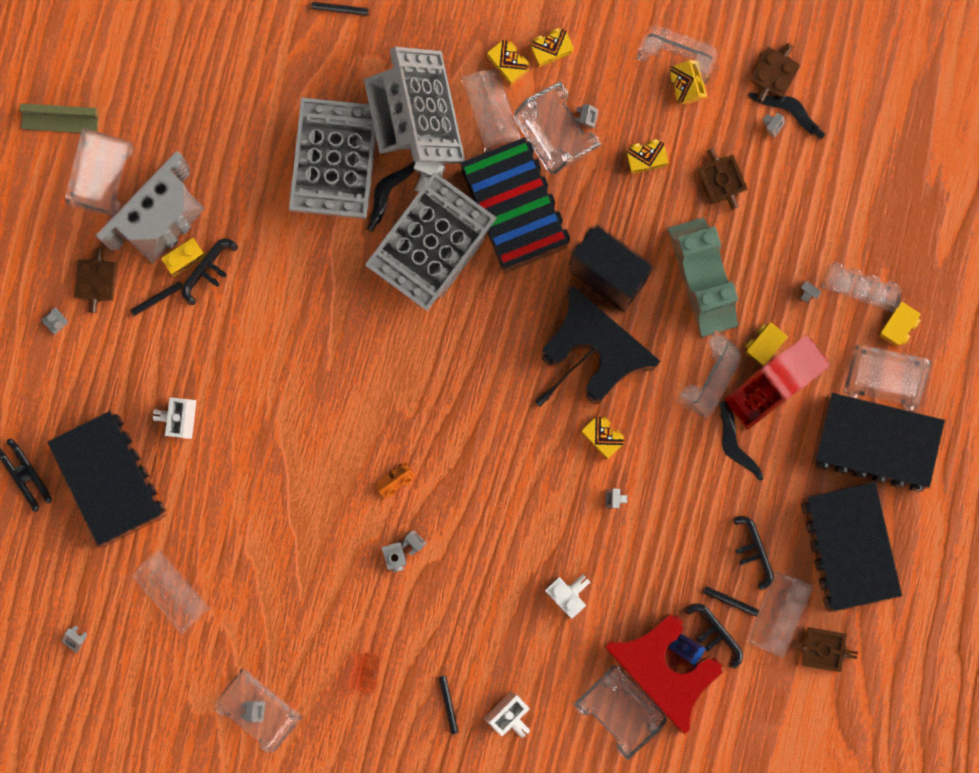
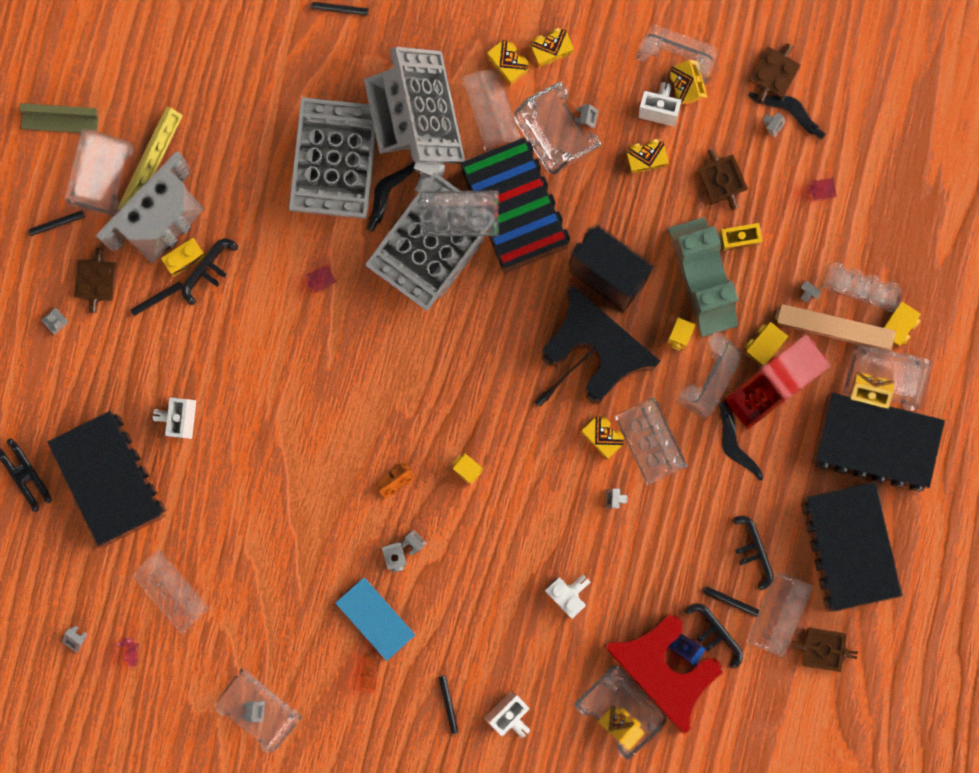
(56, 223): none -> black bar
(131, 654): none -> clear pink bracket
(153, 153): none -> light yellow tile
(320, 279): none -> clear pink bracket
(375, 619): none -> dark azure tile
(459, 213): none -> clear slope
(467, 468): none -> yellow brick
(621, 727): none -> yellow brick
(651, 441): none -> clear slope
(660, 106): none -> white brick
(680, 334): none -> yellow brick
(740, 237): none -> yellow brick
(822, 189): none -> clear pink bracket
(835, 327): none -> light nougat brick
(872, 390): none -> yellow brick

